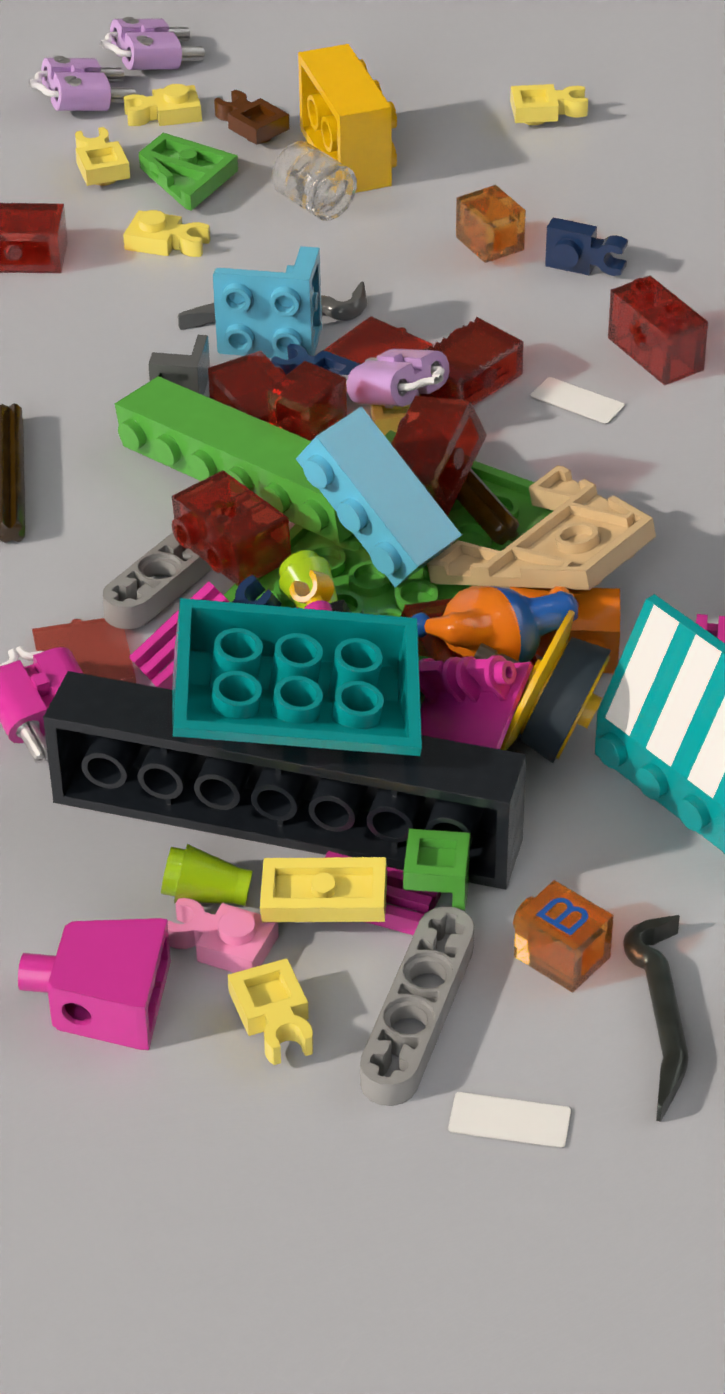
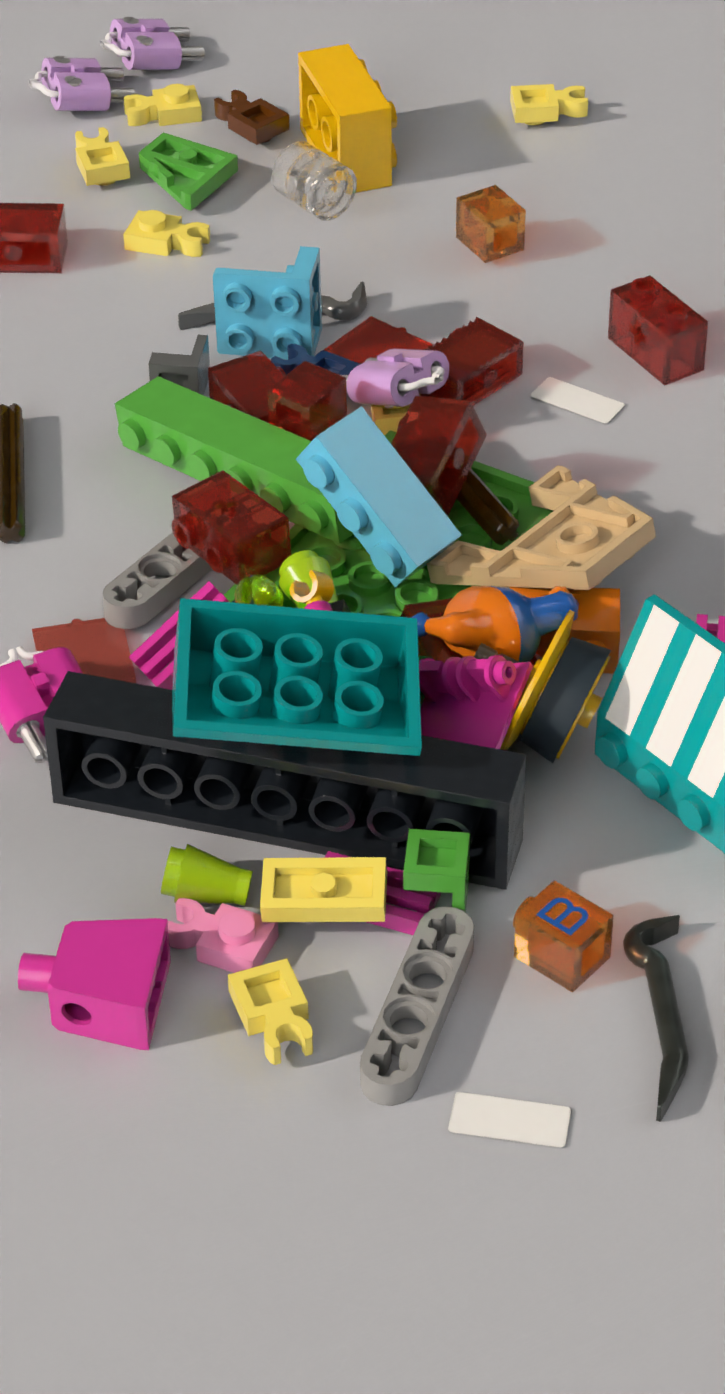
(259, 588): none -> clear neon green hinge
(577, 249): dark blue plate -> none

